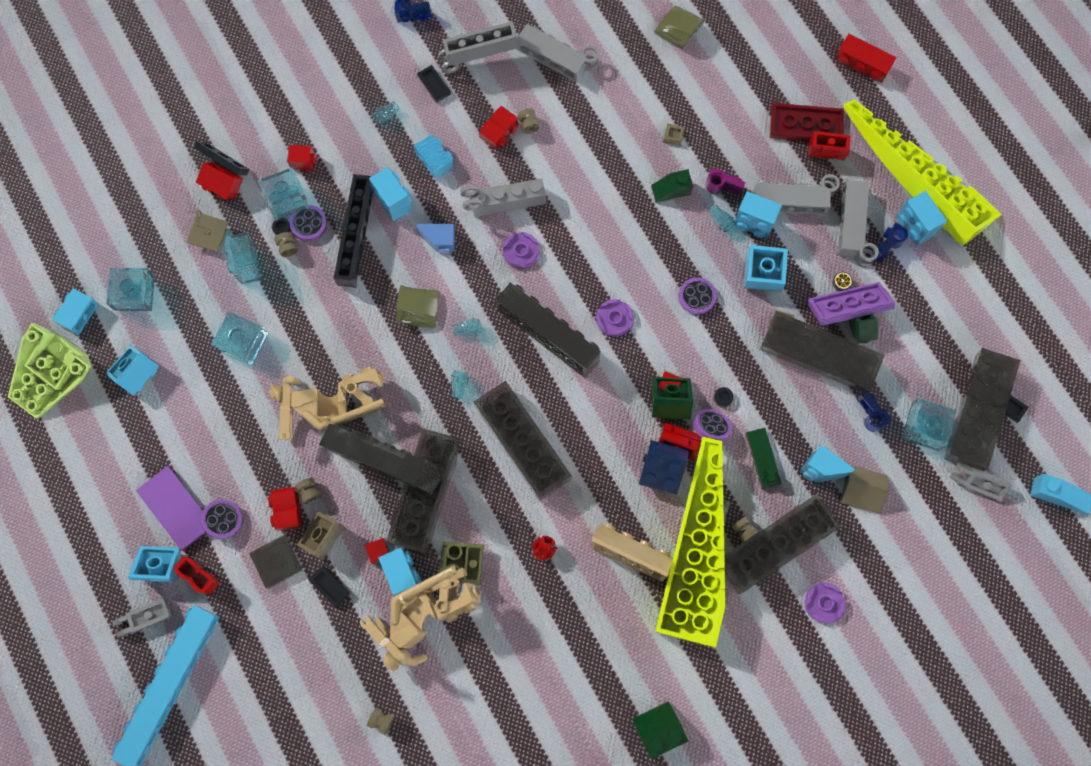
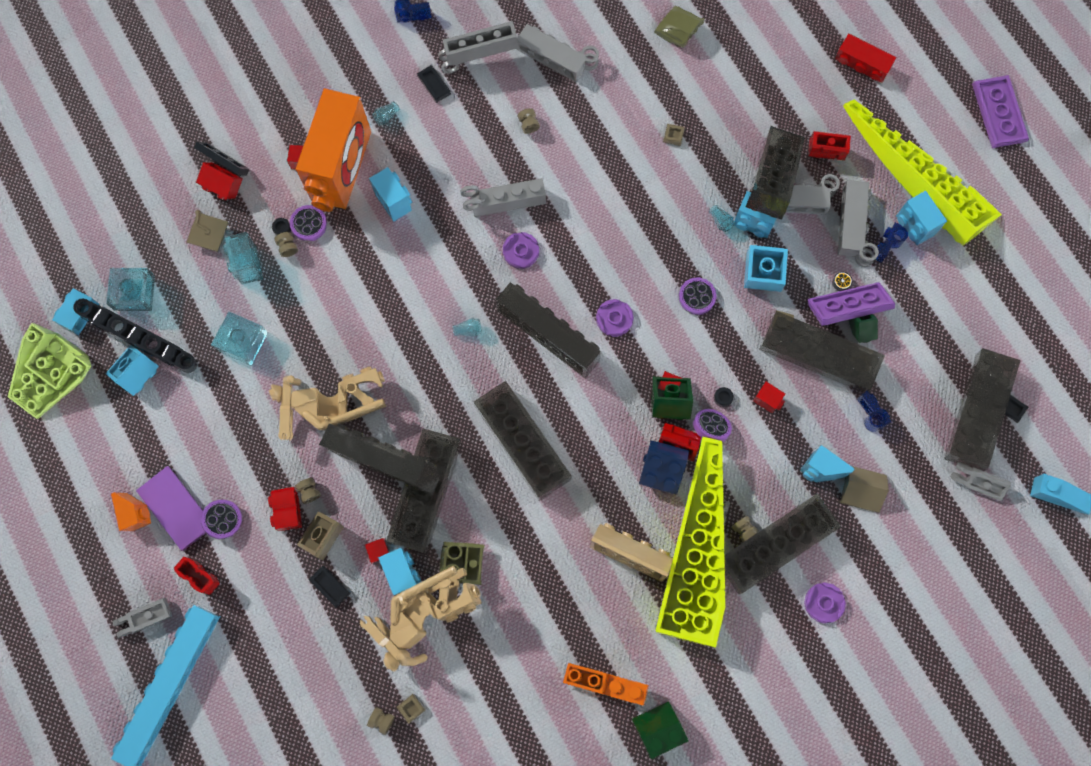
(130, 512): none -> orange slope
(135, 335): none -> black beam
(155, 564): medium azure slope -> none
(276, 561): clear smoke tile -> none
(283, 193): clear light blue brick -> none
(334, 150): none -> orange brick
(354, 231): black brick -> none
(411, 708): none -> dark tan tile
(417, 306): olive slope -> none
(433, 156): medium azure brick -> none
(438, 236): medium blue slope -> none
(459, 383): clear light blue cone -> none
(499, 127): red brick -> none
(544, 548): red gear -> none
(606, 684): none -> orange slope
(672, 186): dark green slope -> none
(727, 182): magenta plate -> none
(763, 458): dark green hinge -> none
(770, 397): none -> red brick
(775, 173): none -> clear smoke brick
(800, 121): dark red tile -> none
(929, 424): clear light blue brick -> none
(1000, 111): none -> medium lavender tile

